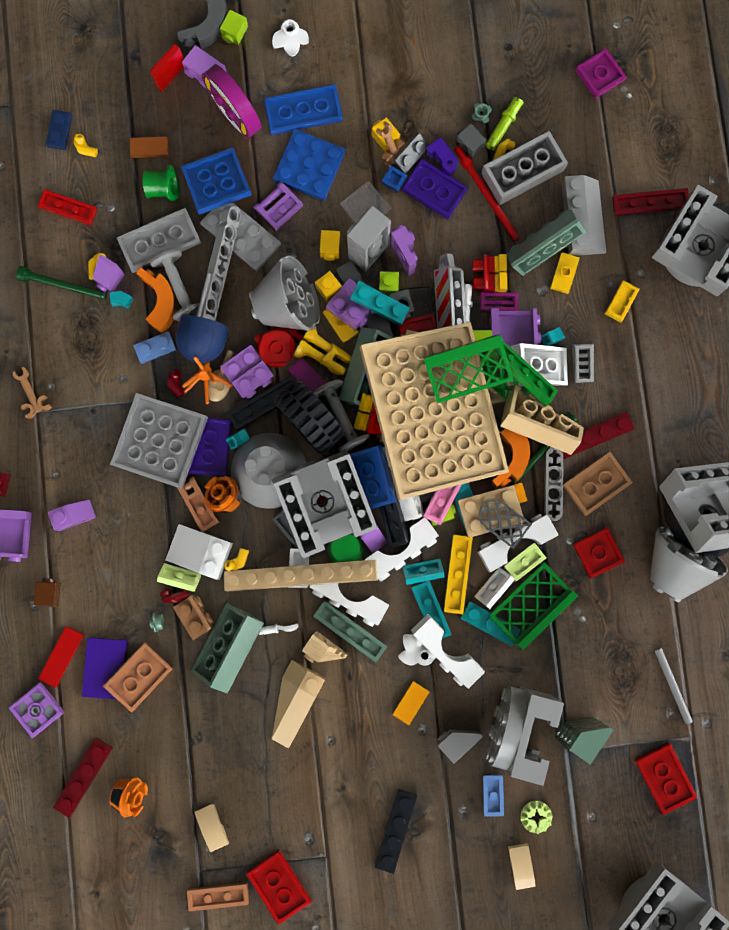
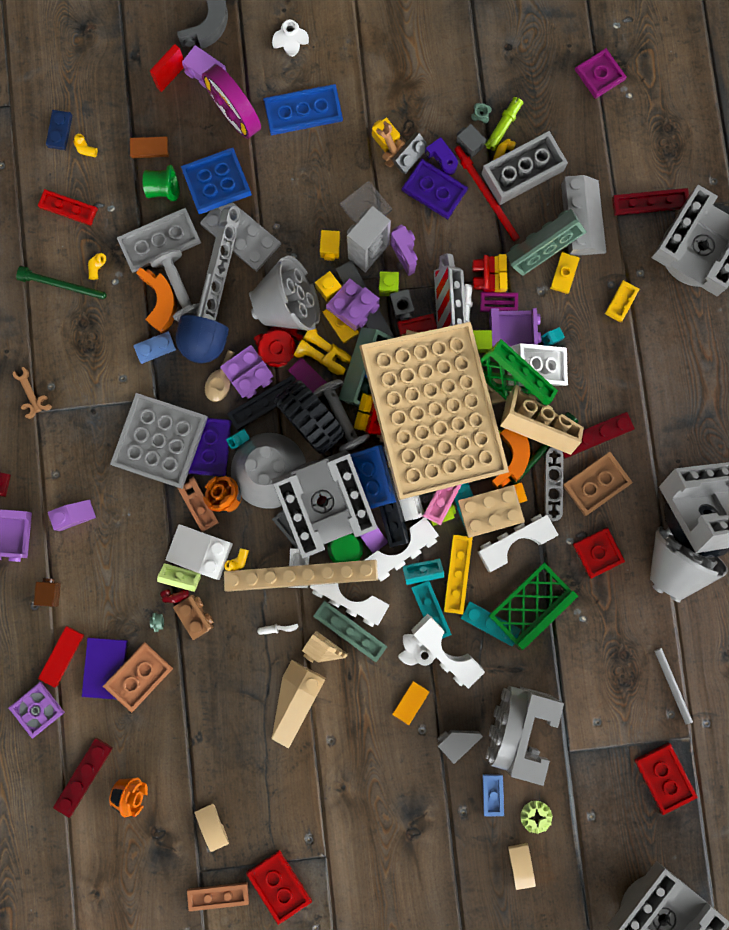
(107, 274): medium lavender slope -> none
(120, 299): teal piece -> none
(173, 383): dark red arm -> none
(204, 373): orange plant -> none
(226, 648): sand green slope -> none
(233, 27): lime brick -> none
(282, 210): medium lavender plate -> none
(309, 165): blue plate -> none
(379, 303): teal plate -> none
(394, 179): blue plate -> none
(395, 831): black plate -> none
(464, 351): green fence -> none
(494, 588): white plate -> none
(518, 516): dark grey window -> none
(524, 562): yellowish green plate -> none
(584, 737): sand green slope -> none
(590, 362): light grey slope -> none

